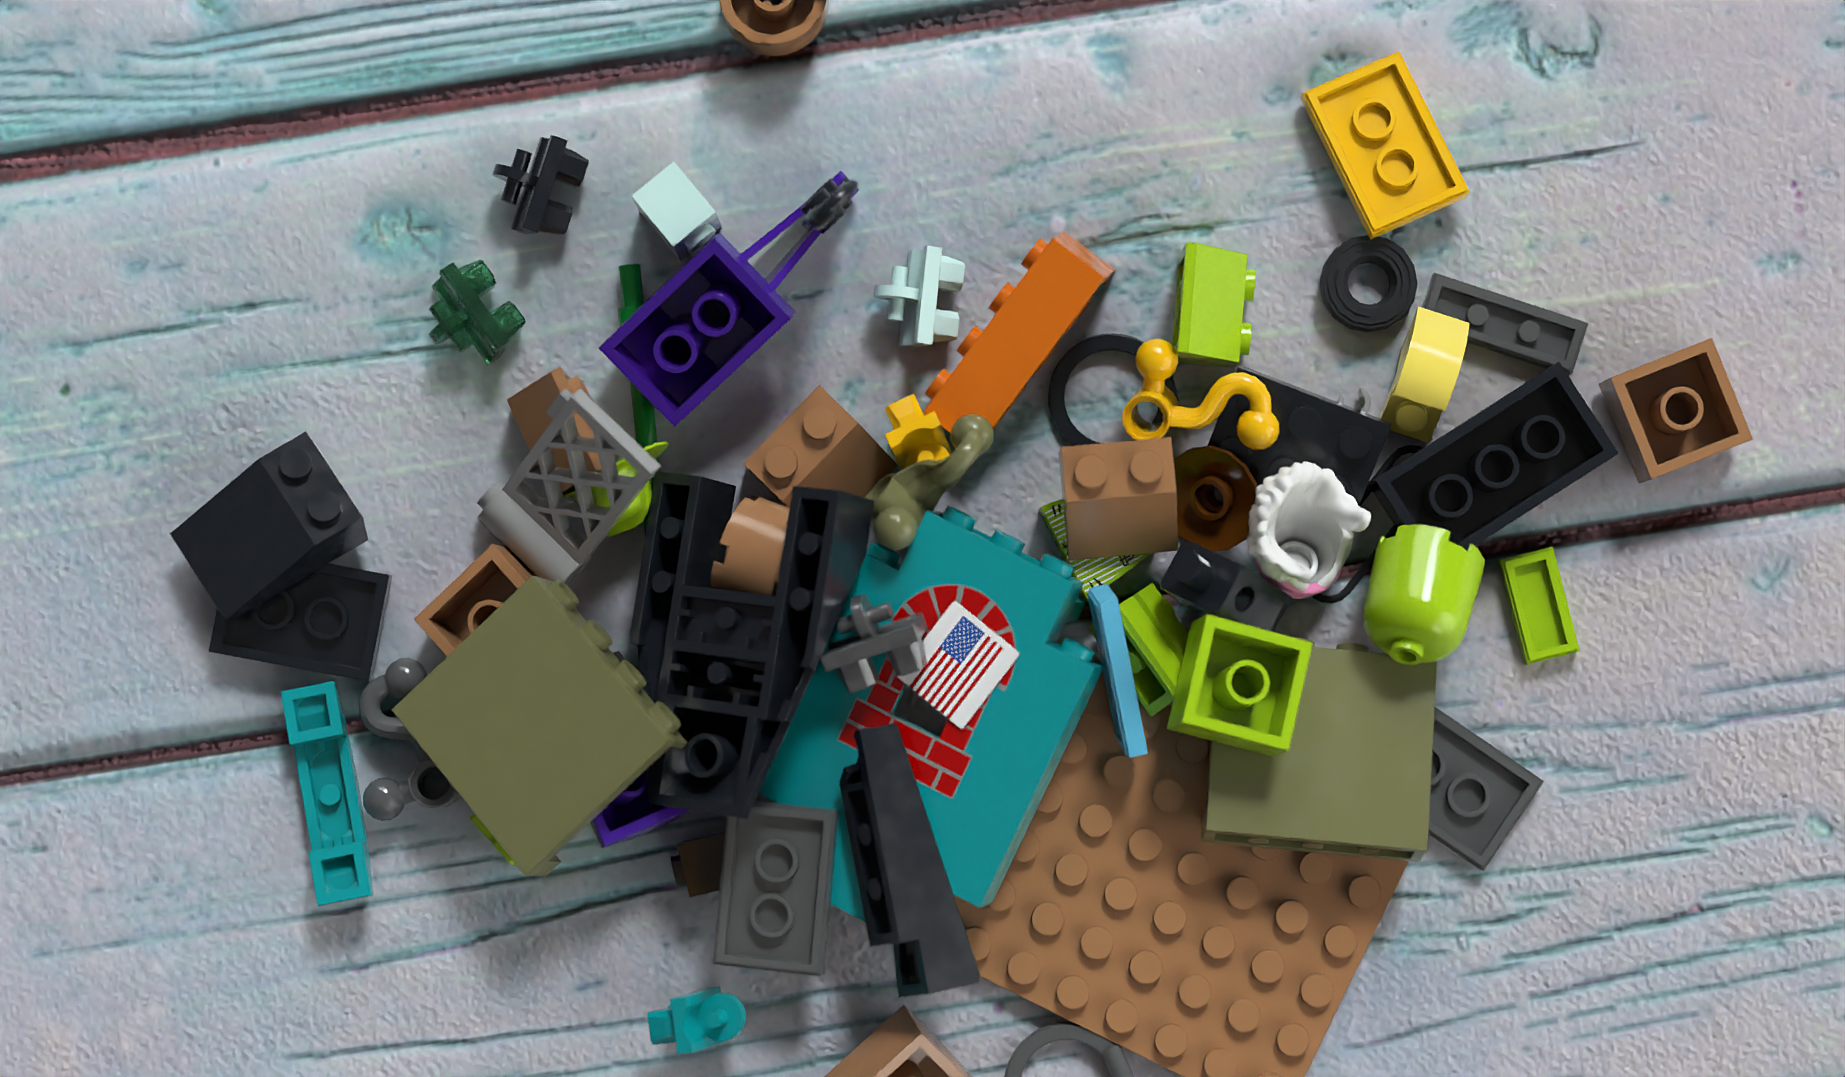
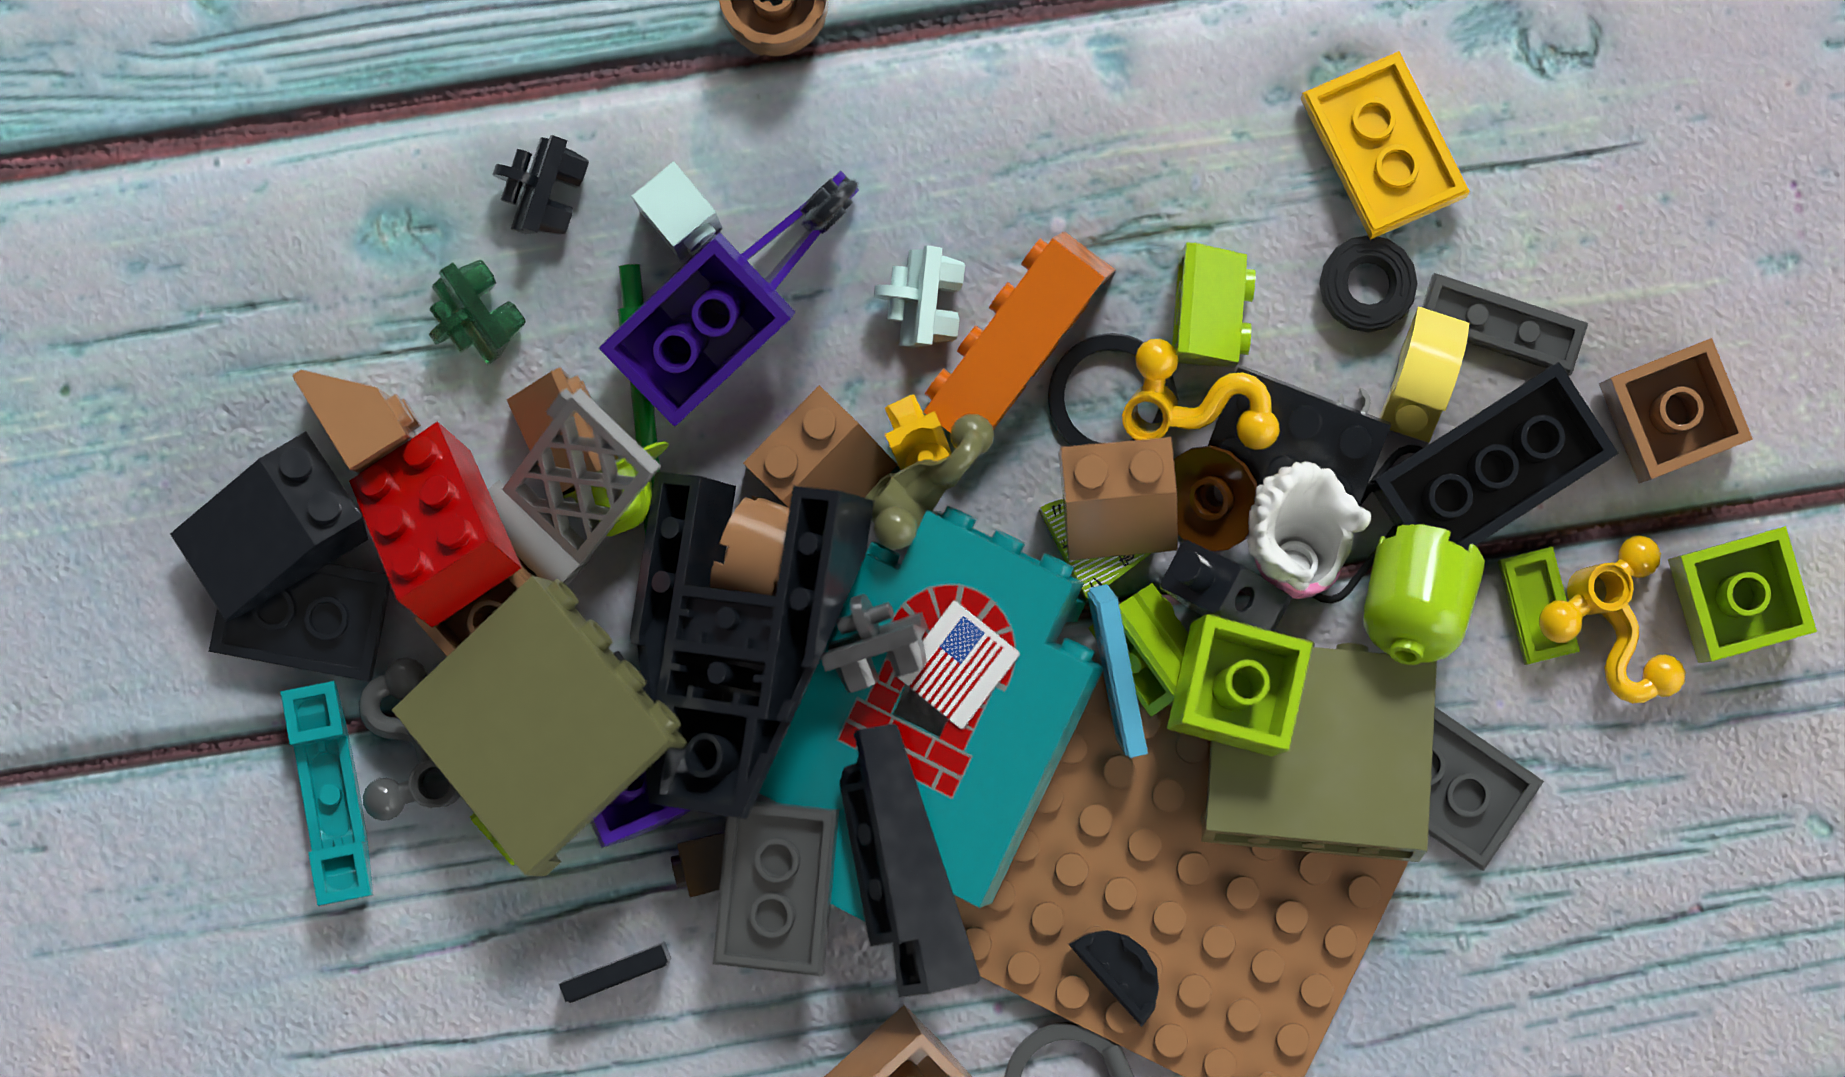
(358, 417): none -> medium nougat slope
(434, 525): none -> red brick
(615, 972): none -> black tile
(697, 1020): teal hips -> none
(1122, 968): none -> black tile
(1563, 621): none -> yellow piece
(1742, 595): none -> lime brick

